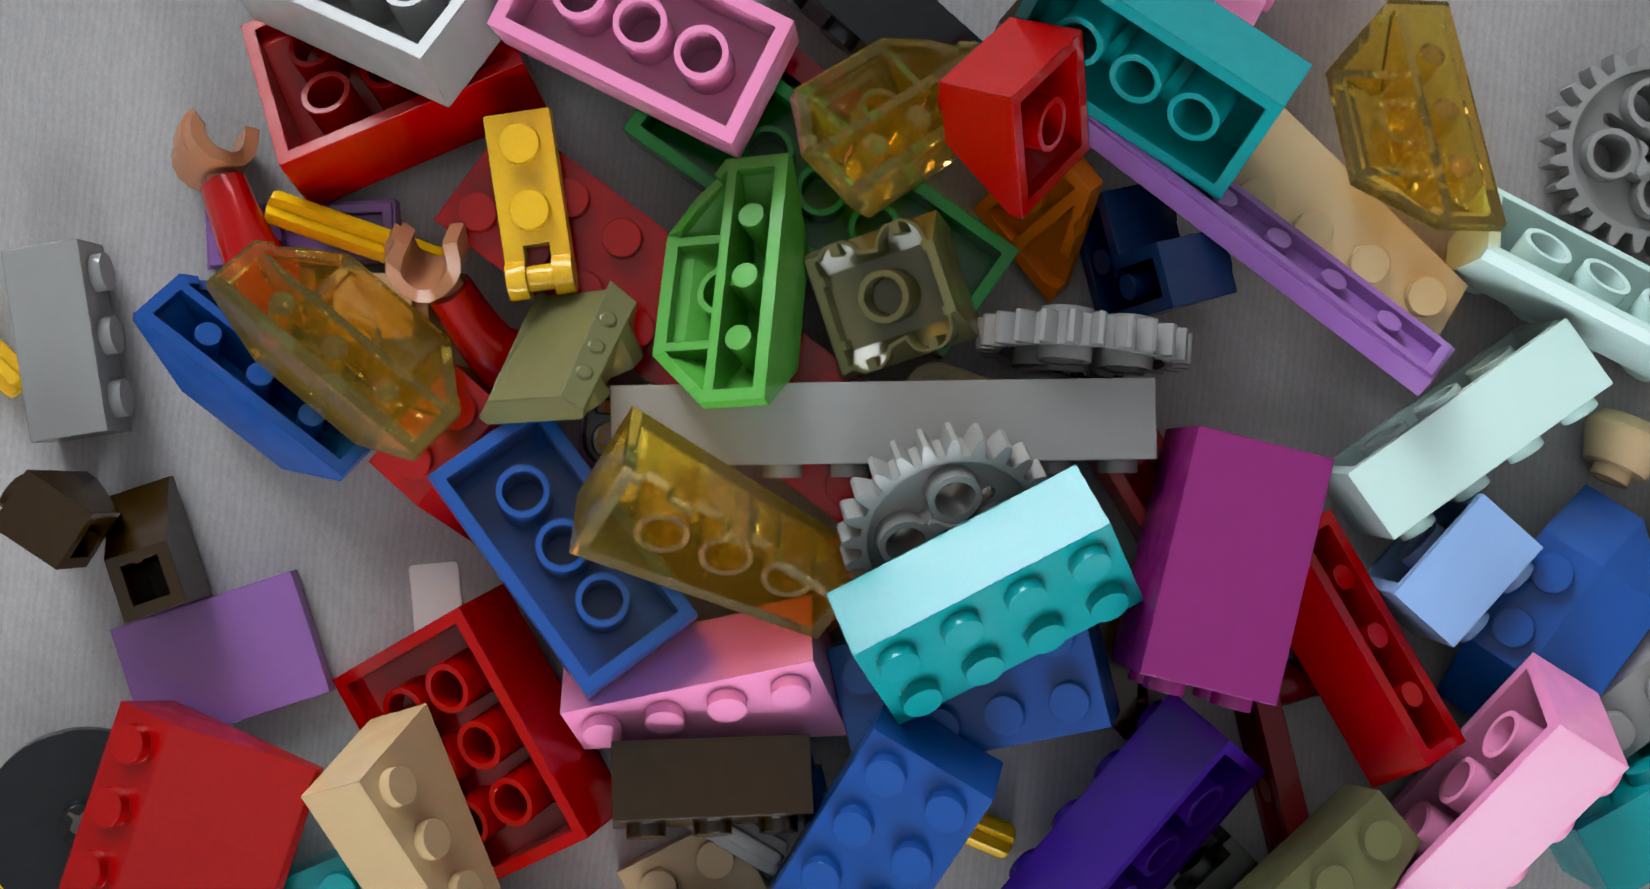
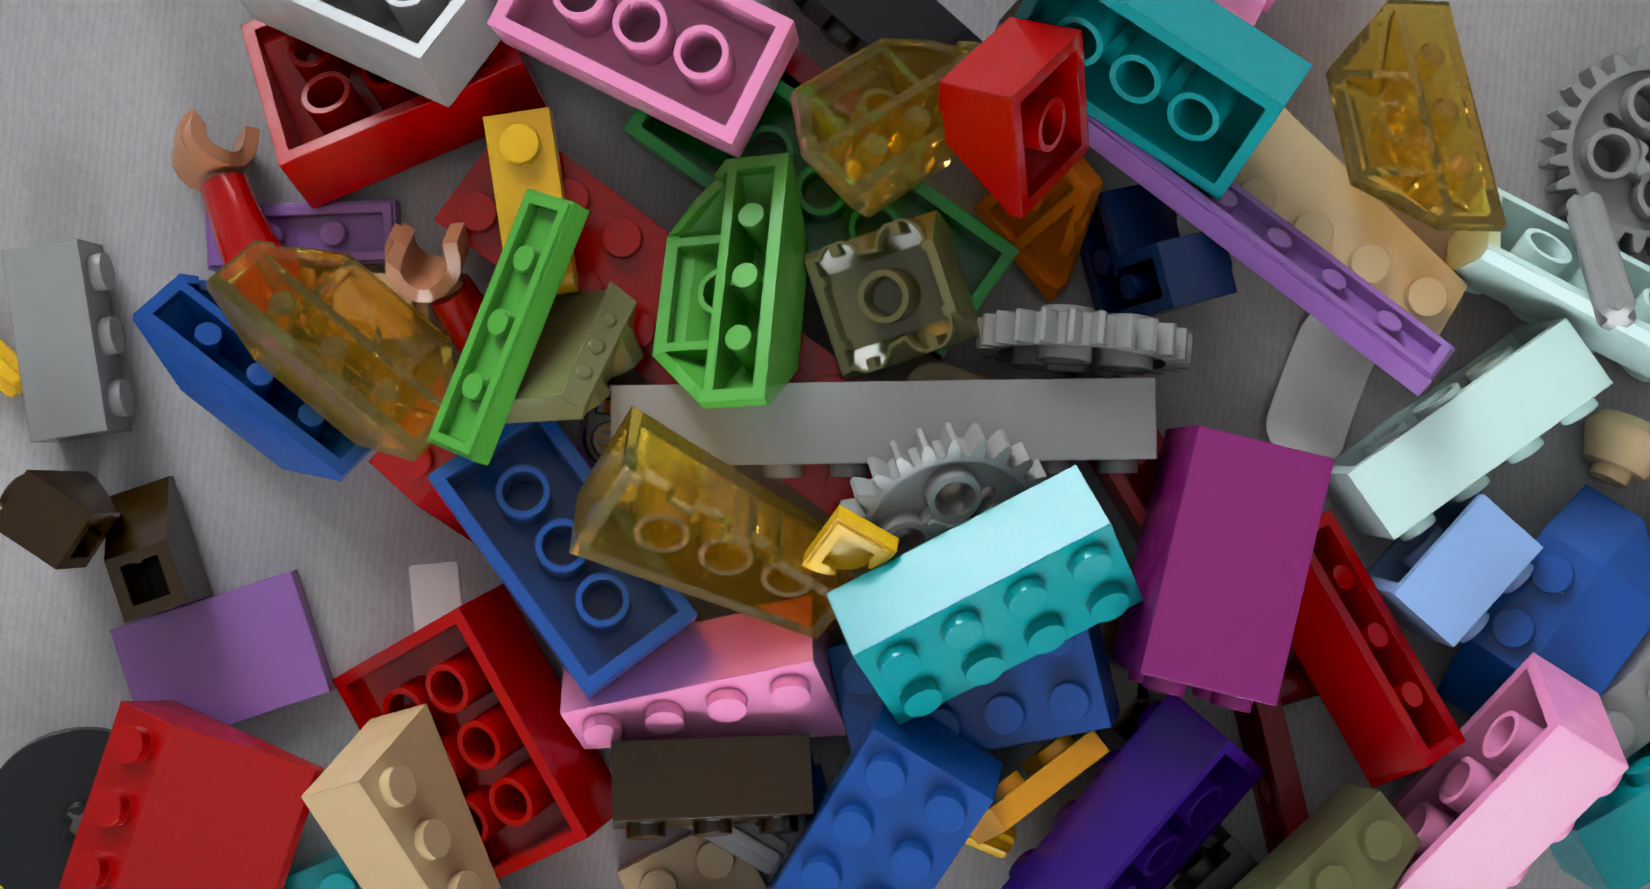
(333, 226): yellow axle -> none
(508, 326): none -> bright green tile
(849, 544): none -> yellow tile
(1047, 773): none -> light orange plate
(1317, 392): none -> white sticker
(1601, 261): none -> light grey axle

